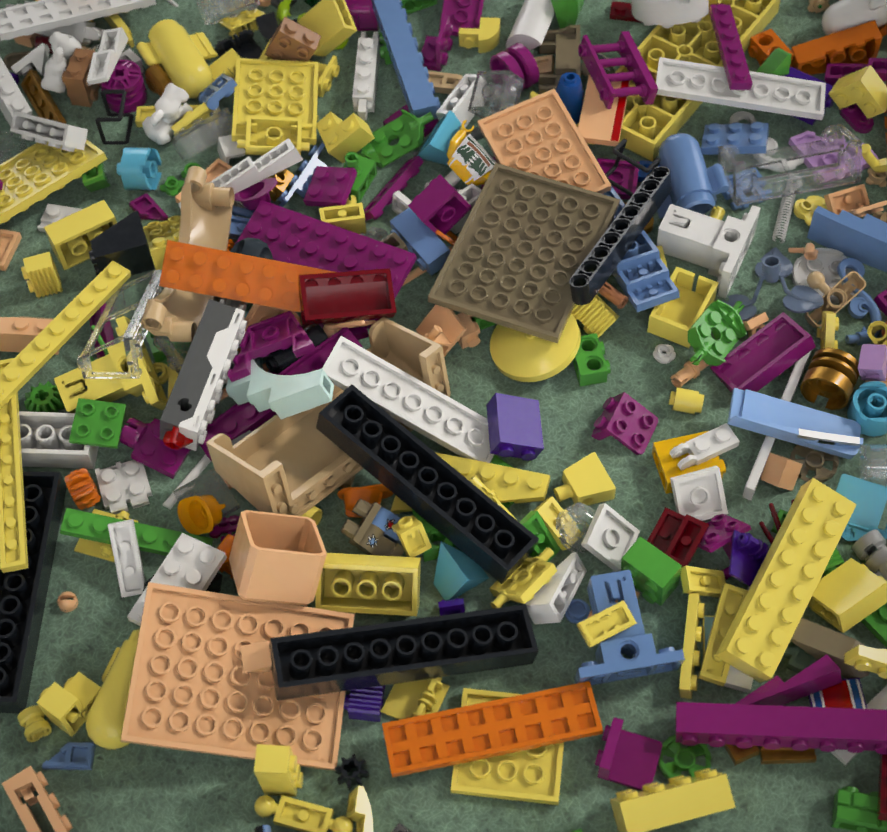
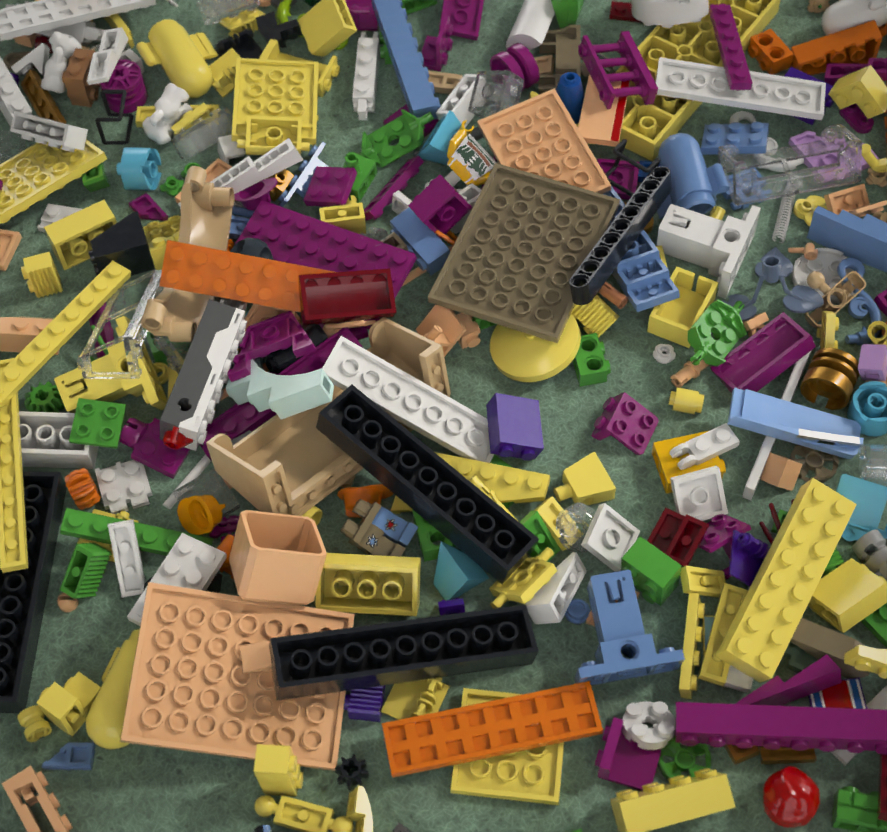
(85, 570): none -> bright green brick
(157, 79): pearl gold piece -> none
(216, 91): medium blue plate -> none
(292, 42): medium nougat brick -> none
(344, 136): light yellow brick -> none
(412, 536): light yellow bracket -> none
(484, 38): light yellow brick -> none
(606, 624): light yellow plate -> none
(649, 712): none -> white plate
(777, 63): bright green slope -> none
(790, 797): none -> red piece

